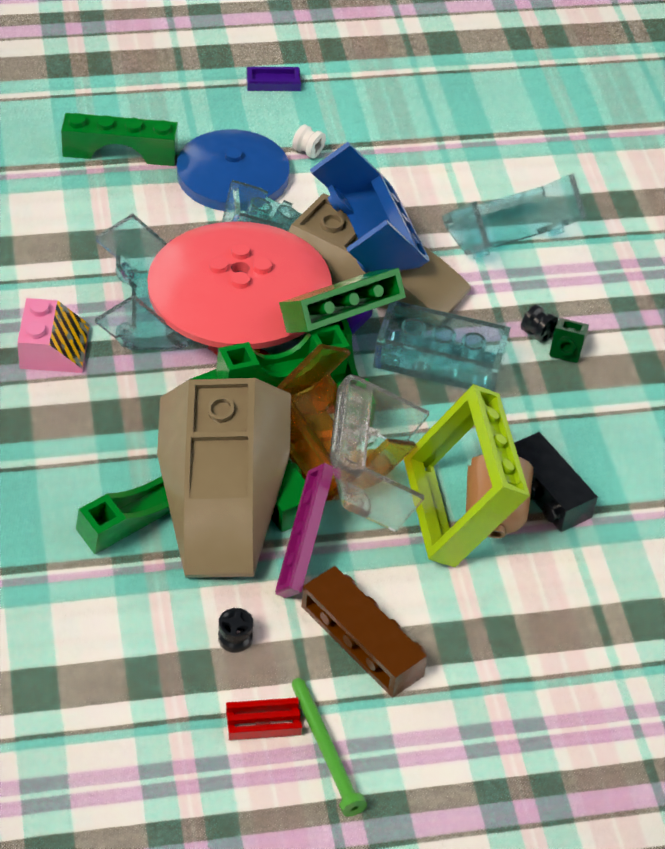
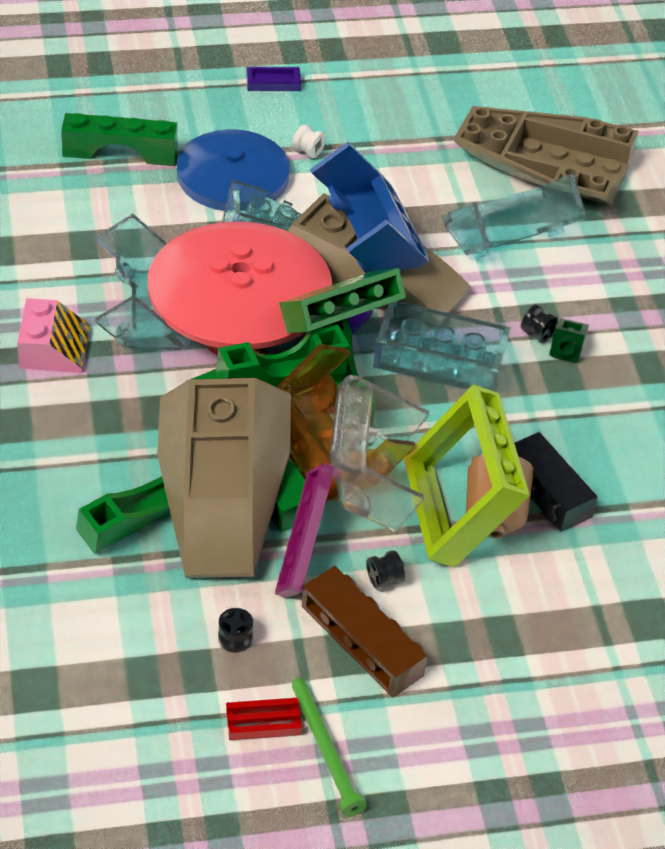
(385, 570): none -> black wheel
(550, 147): none -> dark tan wedge

